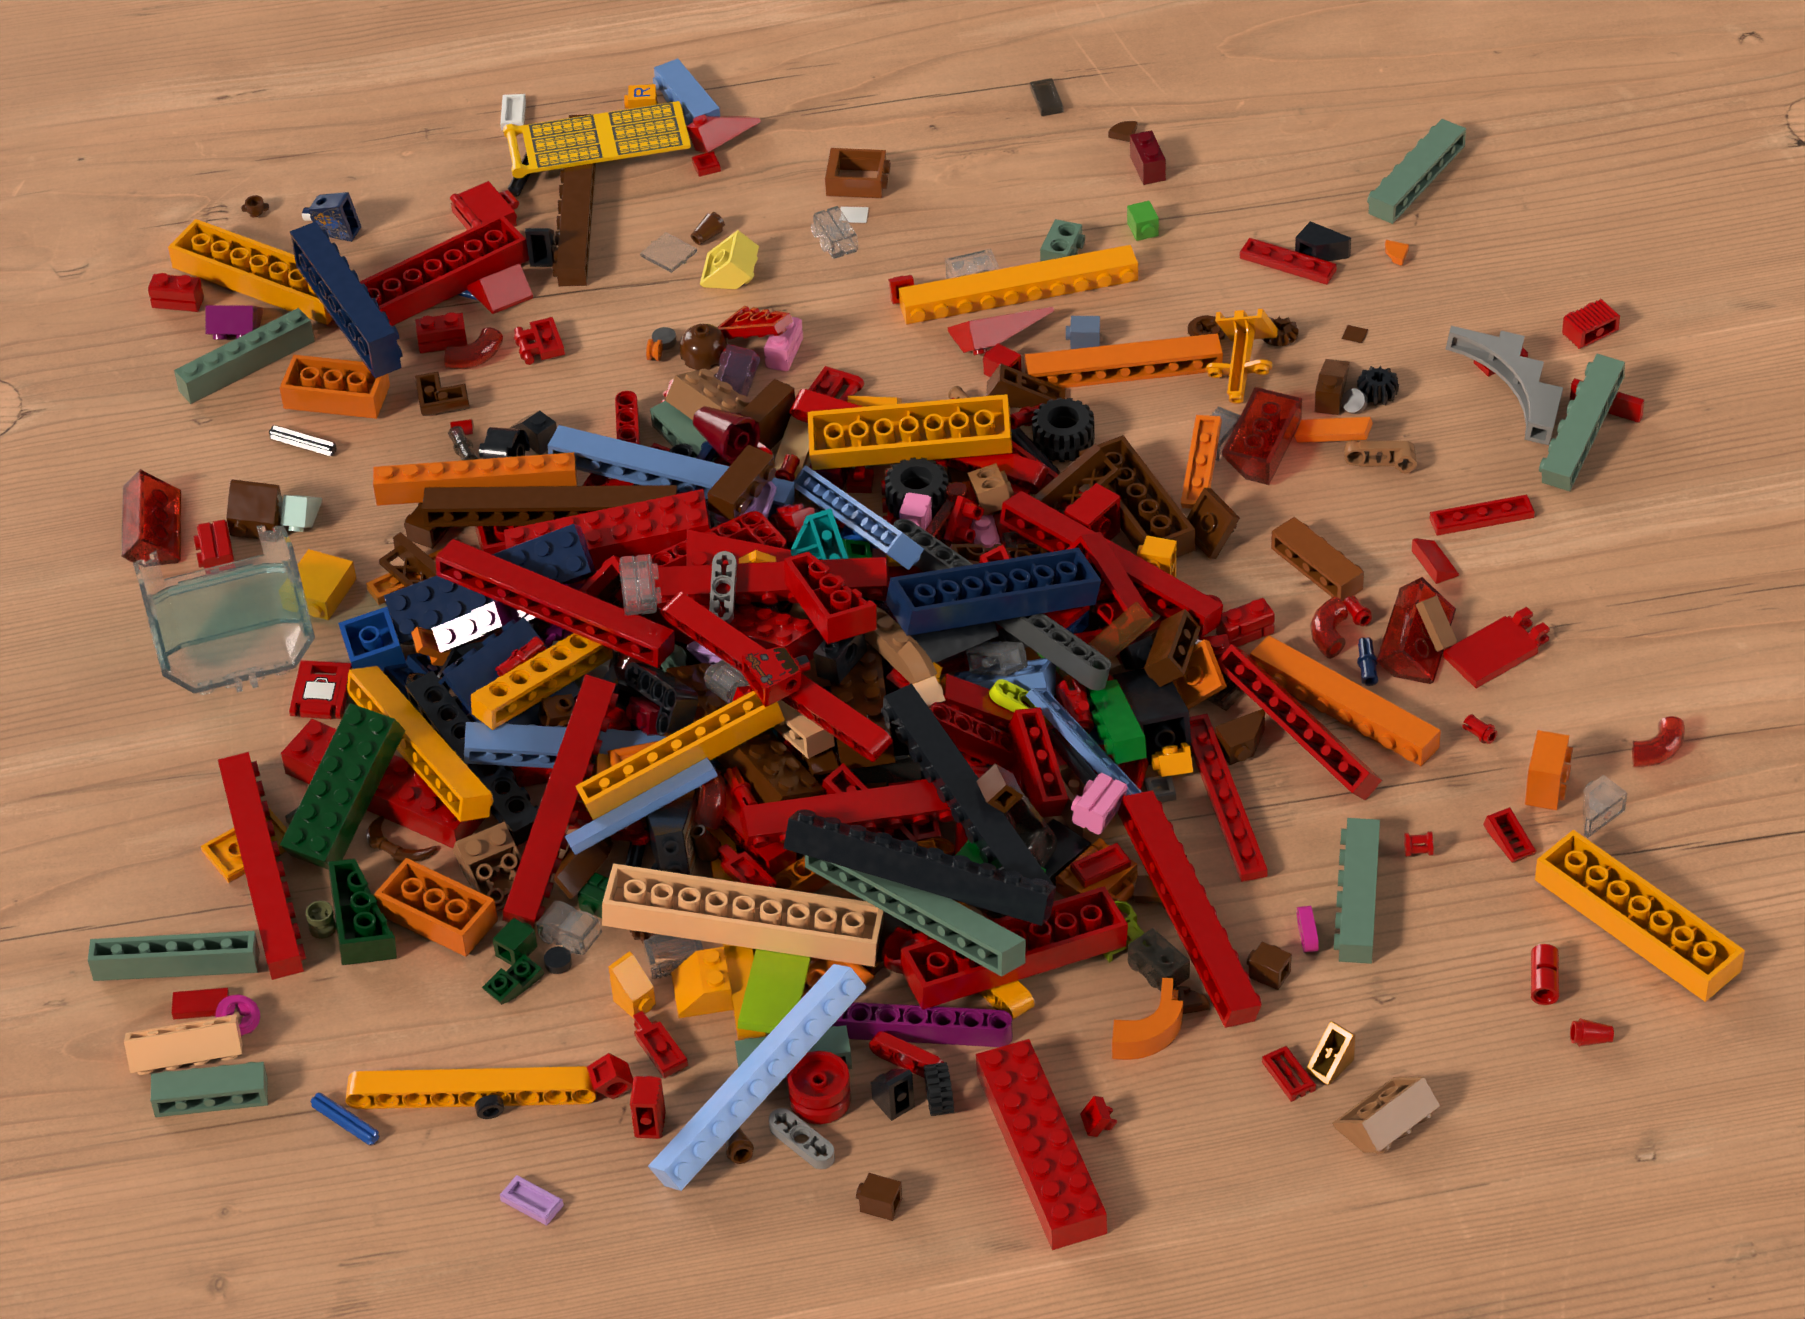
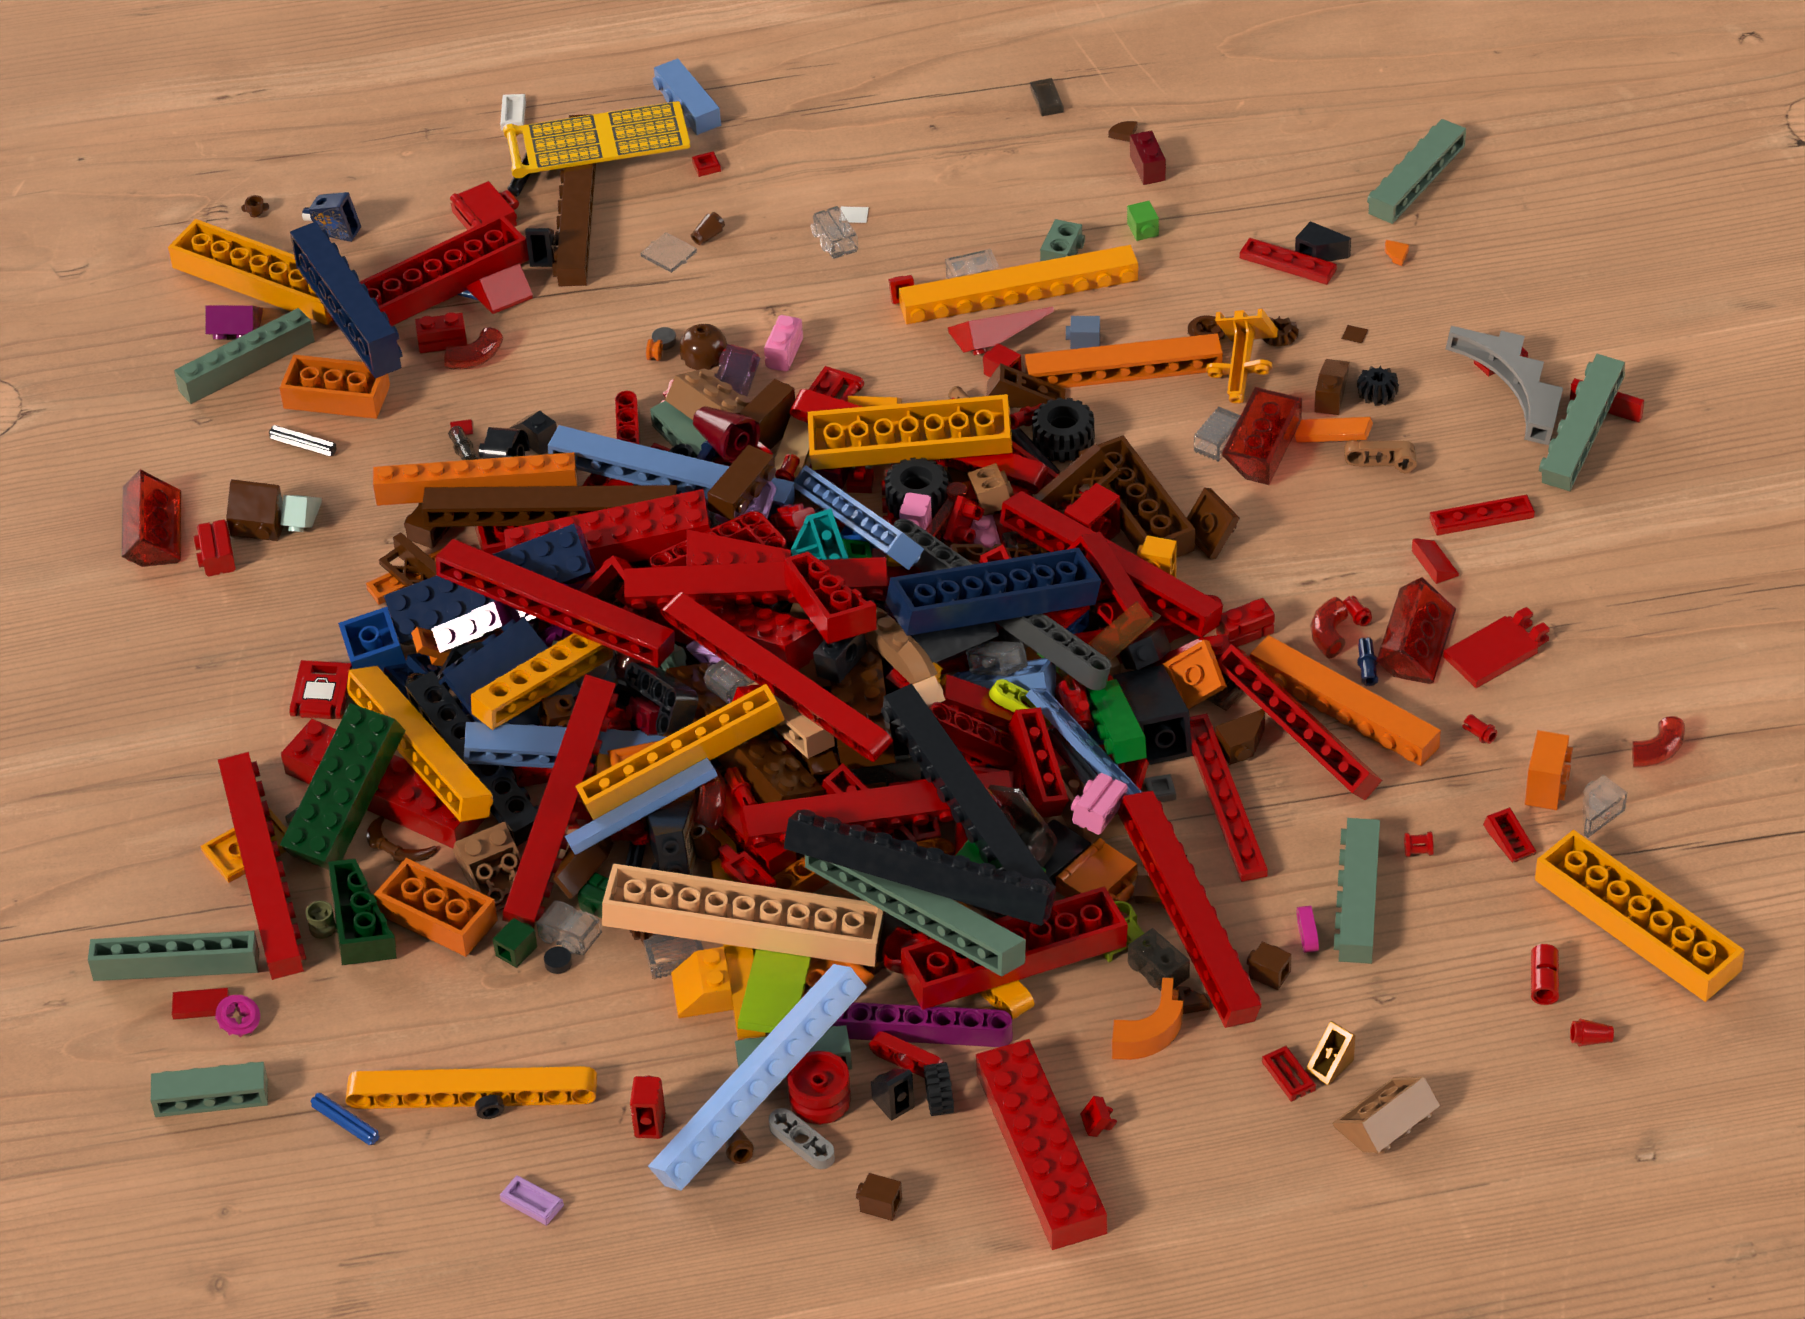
(175, 292): red brick -> none
(183, 1044): light nougat brick -> none
(228, 618): windscreen -> none
(325, 581): light orange brick -> none
(439, 400): reddish brown brick -> none
(517, 979): dark green slope -> none
(522, 655): red pin -> none
(546, 339): red plate -> none
(610, 1076): red brick -> none
(631, 986): light orange slope -> none
(638, 584): clear brick -> none
(640, 96): light orange brick -> none
(659, 1045): red hinge -> none
(713, 131): slope -> none
(717, 578): light grey beam -> none
(730, 263): light yellow slope -> none
(752, 322): red wing -> none
(757, 557): light orange tile -> none
(773, 673): red torso -> none
(861, 160): dark orange window -> none
(1000, 788): reddish brown brick -> none
(1100, 865): red tile -> none
(1172, 648): reddish brown brick -> none
(1173, 760): light orange brick -> none
(1201, 458): orange plate -> none
(1317, 559): dark orange brick -> none
(1354, 401): flat silver tile -> none
(1436, 623): medium nougat tile -> none
(1590, 323): red brick -> none

